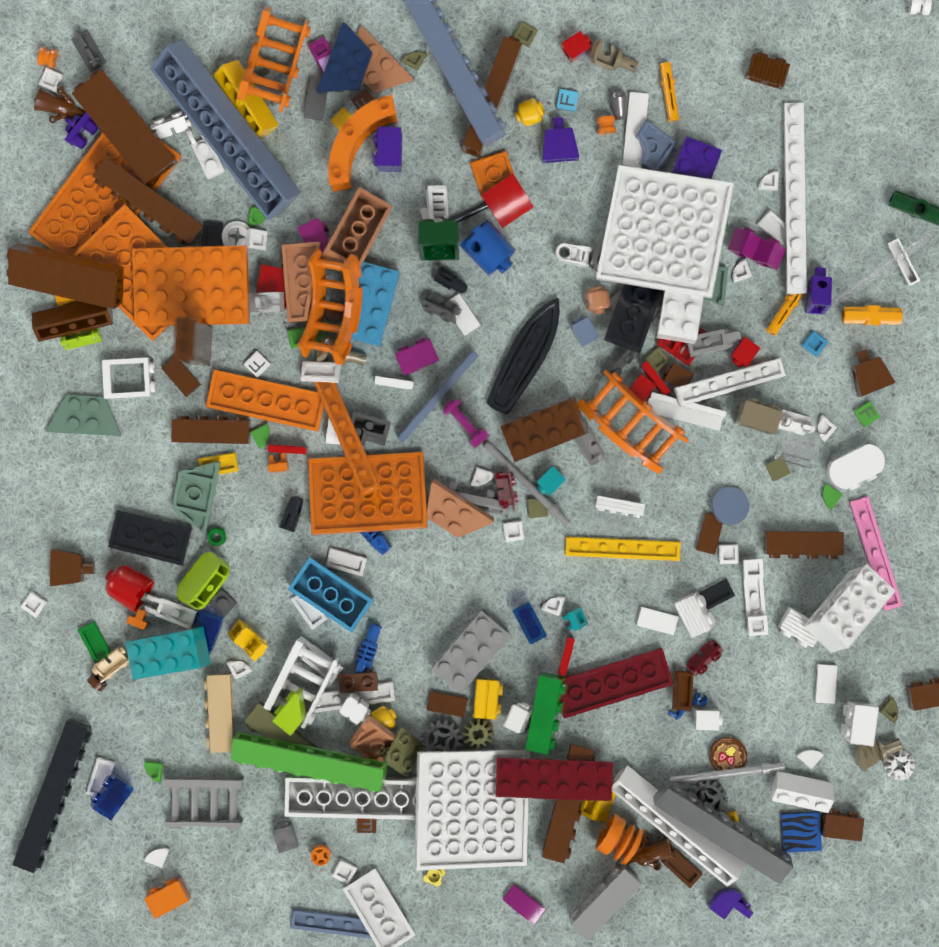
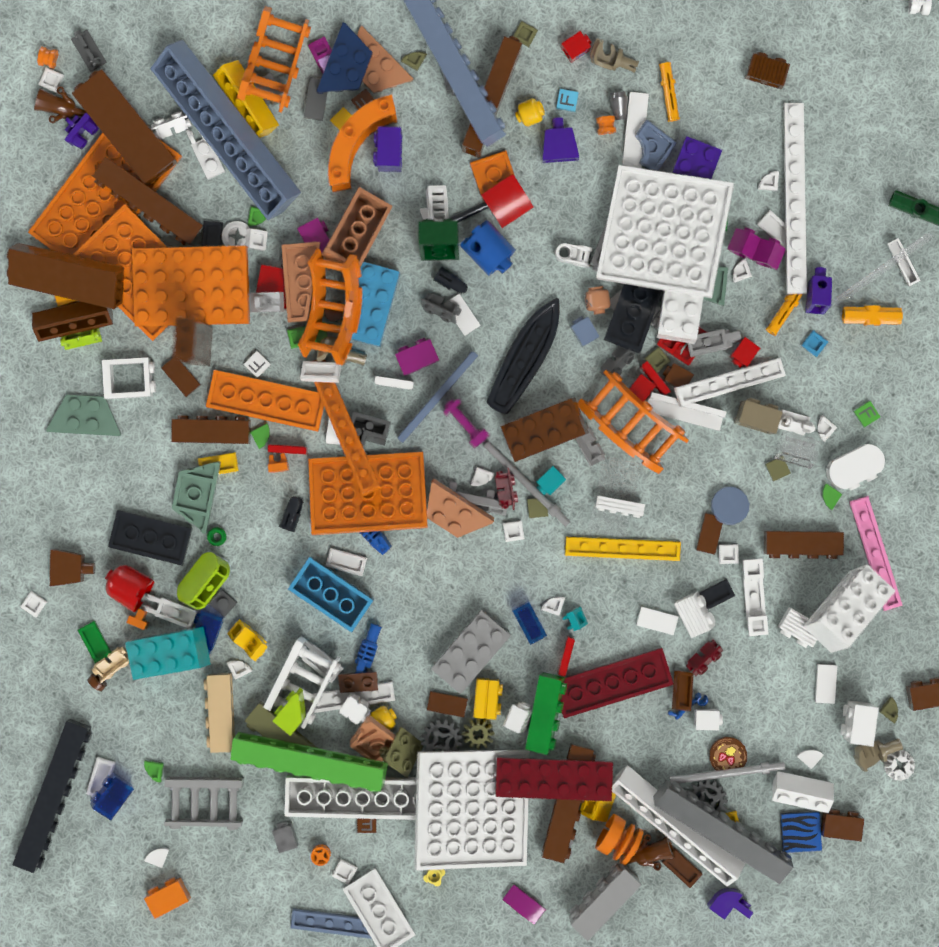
(309, 613): white tile -> none
(870, 374): reddish brown torso -> none

